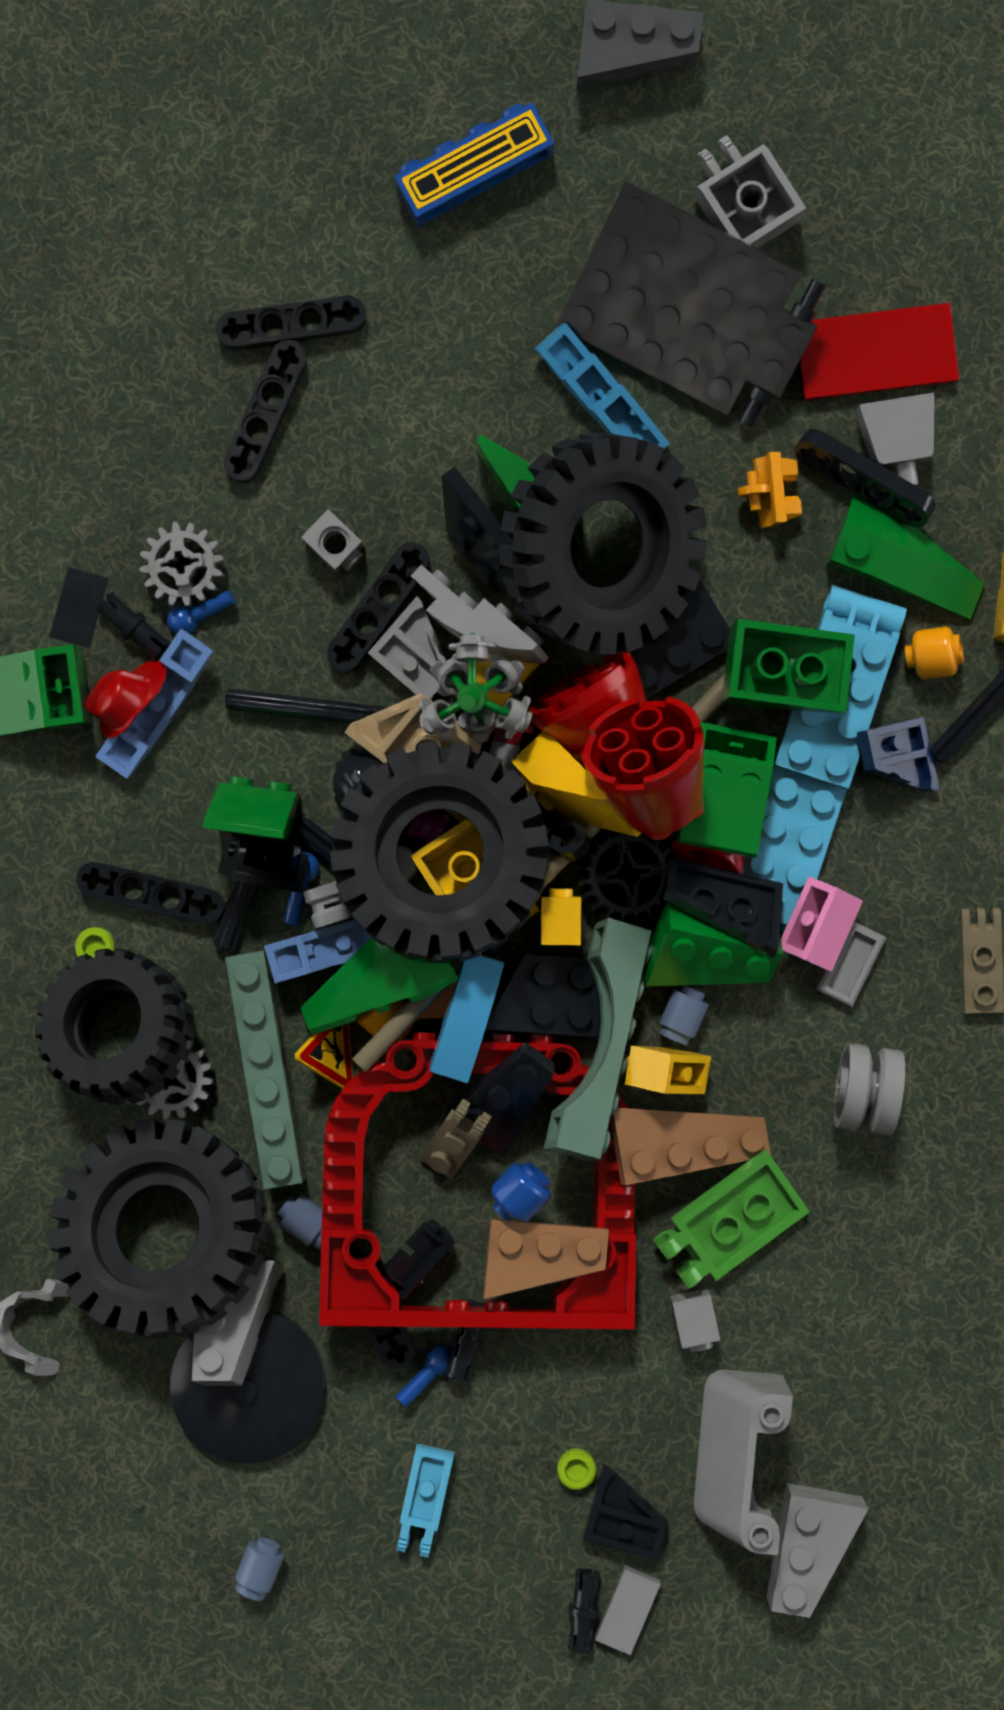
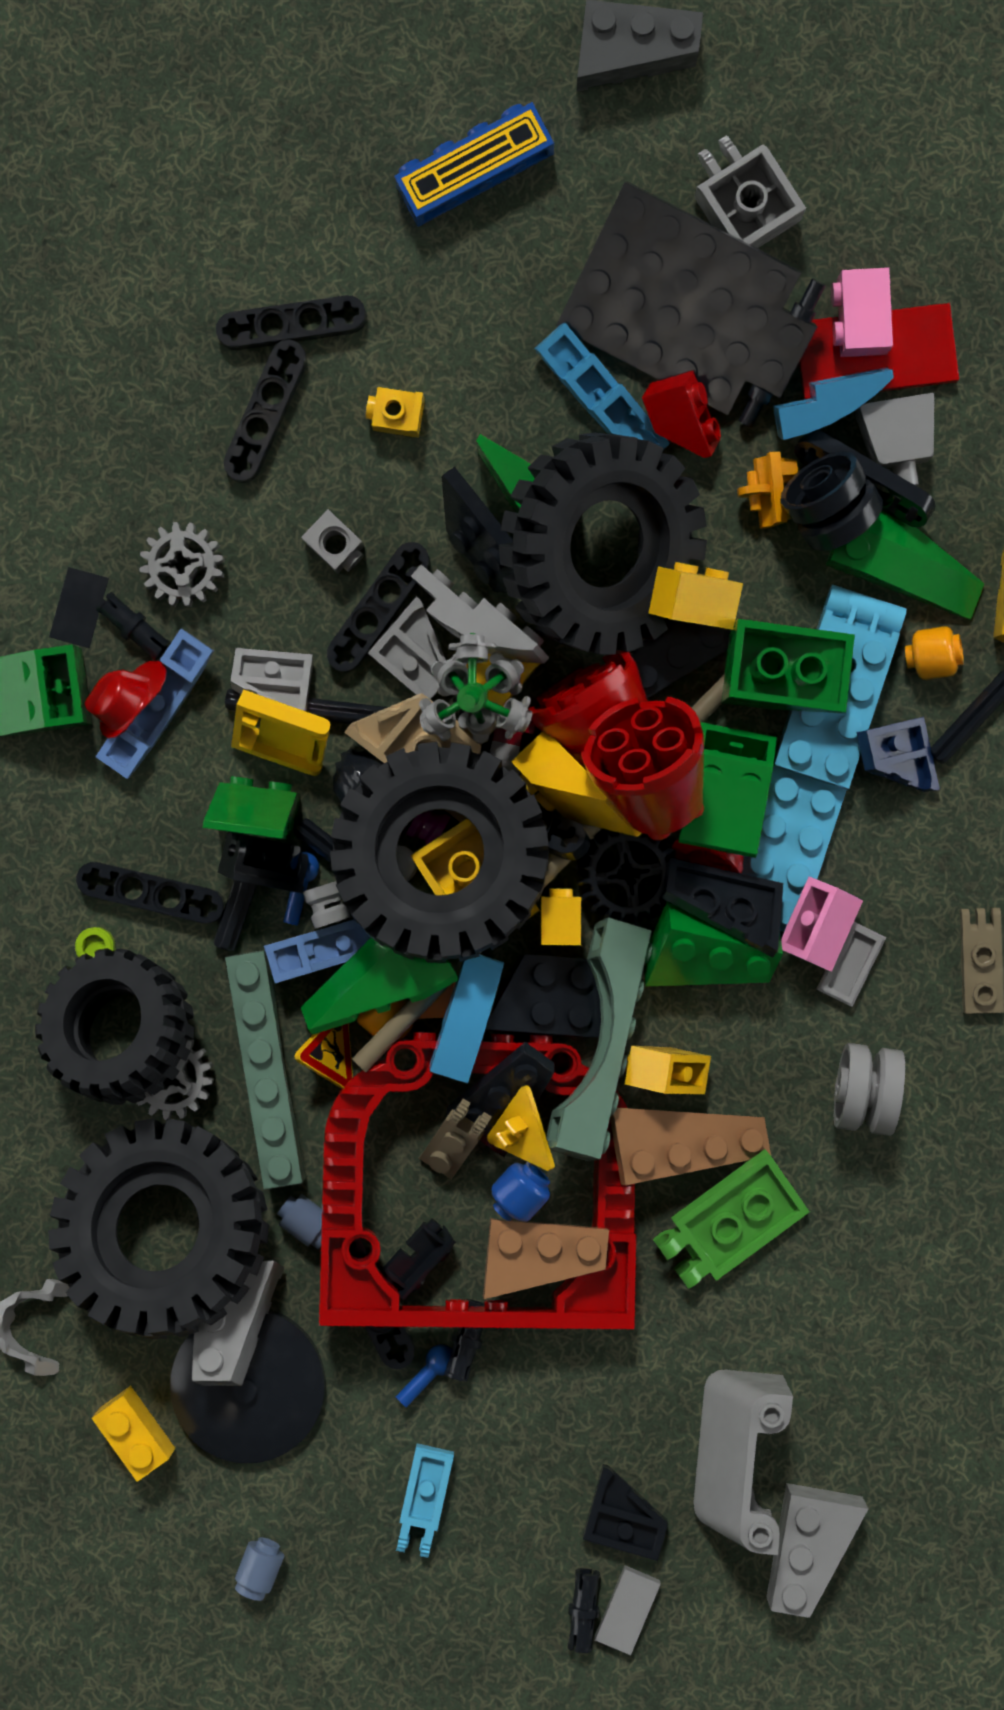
(133, 1433): none -> yellow brick
(188, 618): blue bar -> none
(273, 675): none -> light grey wing
(284, 734): none -> yellow container
(406, 422): none -> yellow brick
(521, 1131): none -> yellow piece
(576, 1469): lime tile -> none
(681, 413): none -> red slope
(683, 1015): sand blue brick -> none
(695, 1319): light grey brick -> none
(696, 597): none -> yellow brick
(829, 402): none -> dark azure slope
(831, 501): none -> black wheel
(862, 312): none -> bright pink brick

